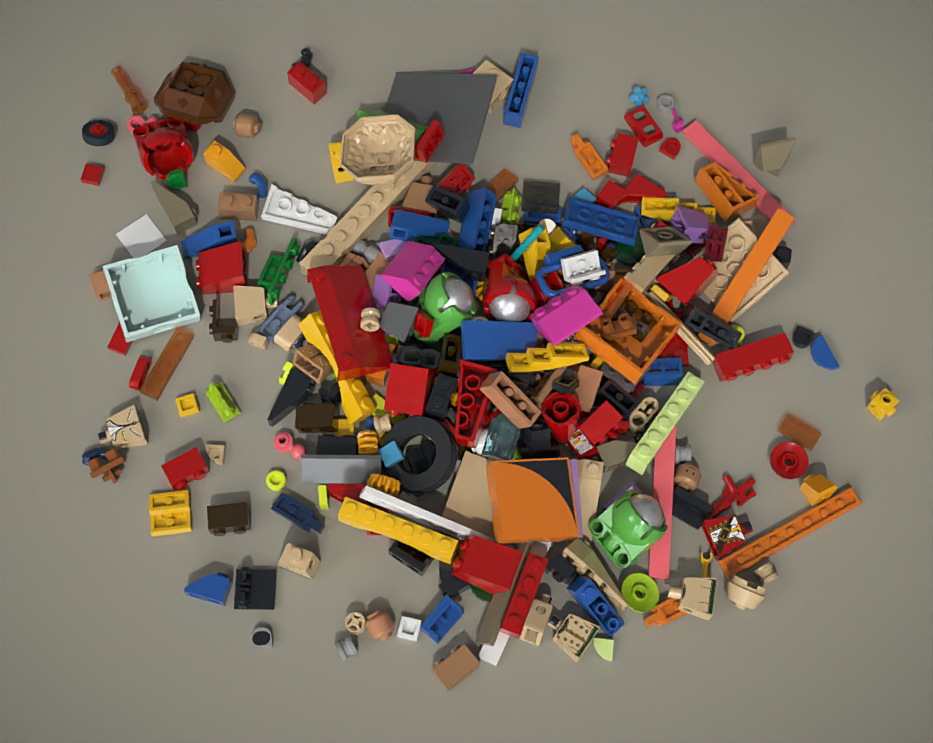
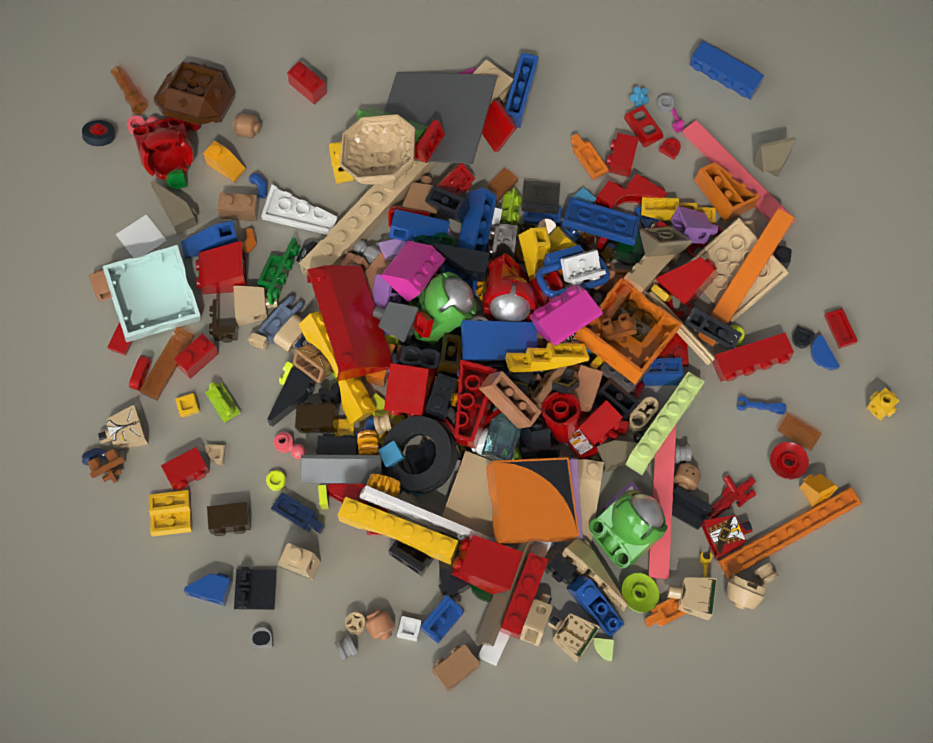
(92, 174): red tile -> none
(196, 356): none -> red brick
(306, 57): black arm -> none
(370, 319): tan wheel -> none
(498, 126): none -> red tile
(527, 242): teal bar -> none
(715, 244): dark red hips -> none
(726, 70): none -> blue brick
(778, 408): none -> blue piece
(840, 328): none -> red tile

